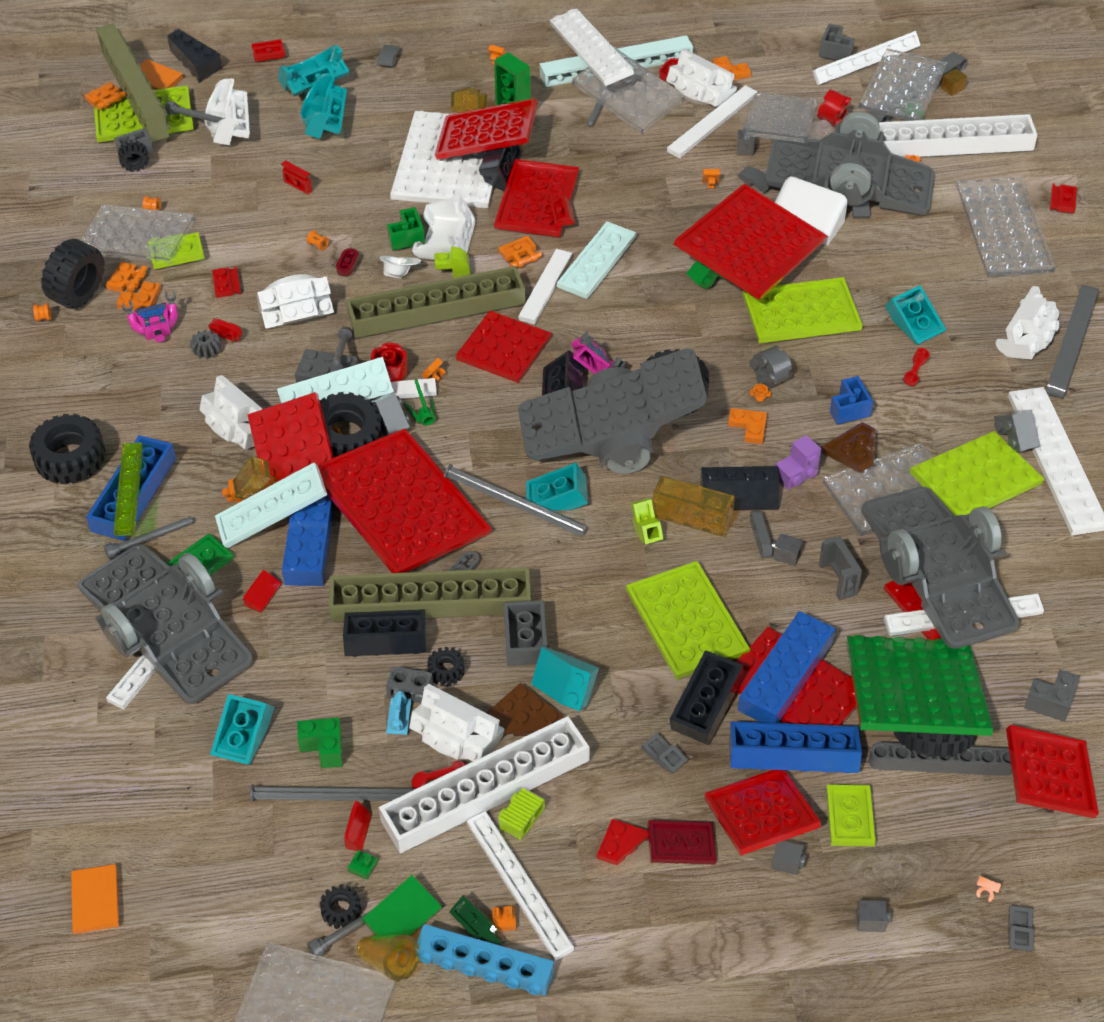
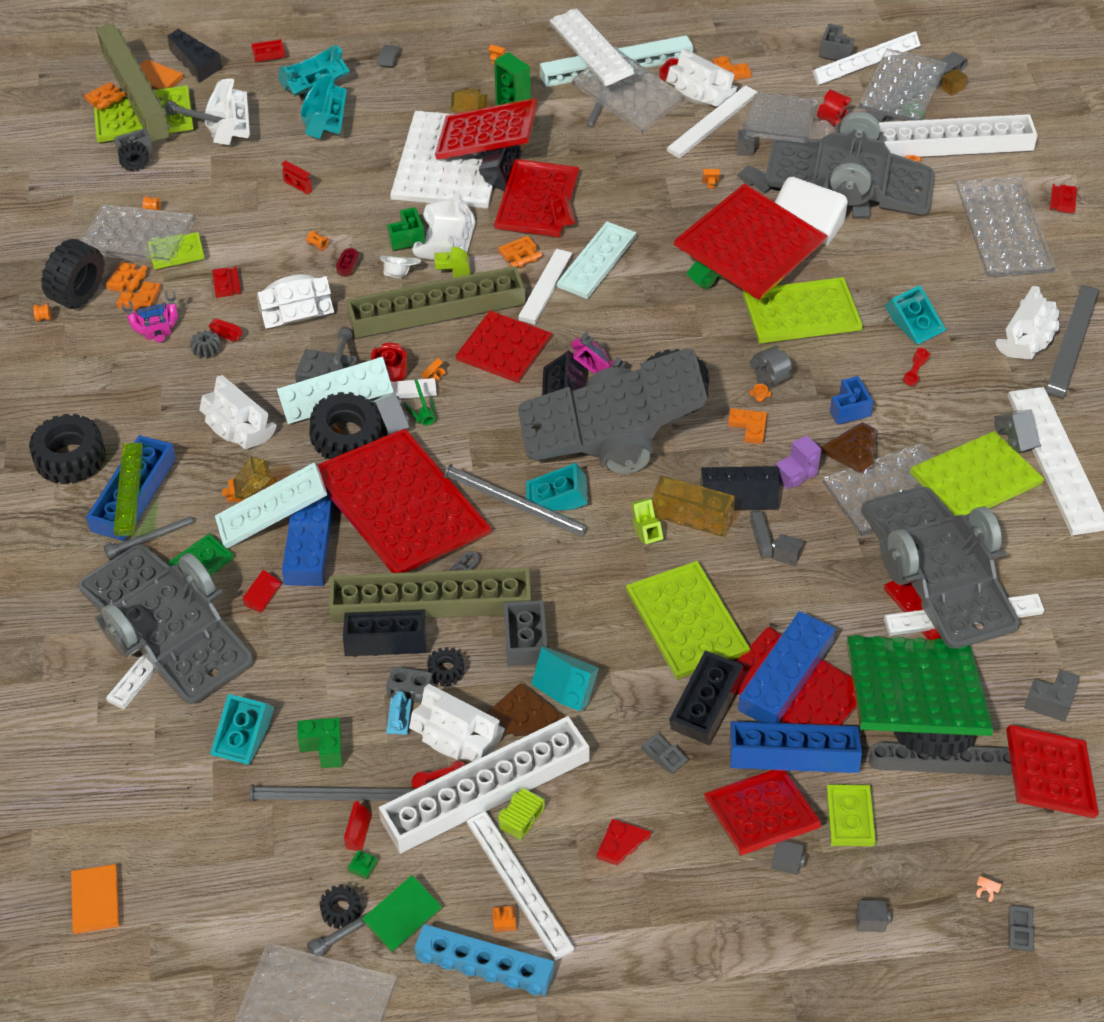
(291, 435): red plate -> none
(390, 954): clear yellow cone -> none
(475, 921): dark green hinge -> none
(681, 842): dark red tile -> none
(837, 555): dark grey panel -> none

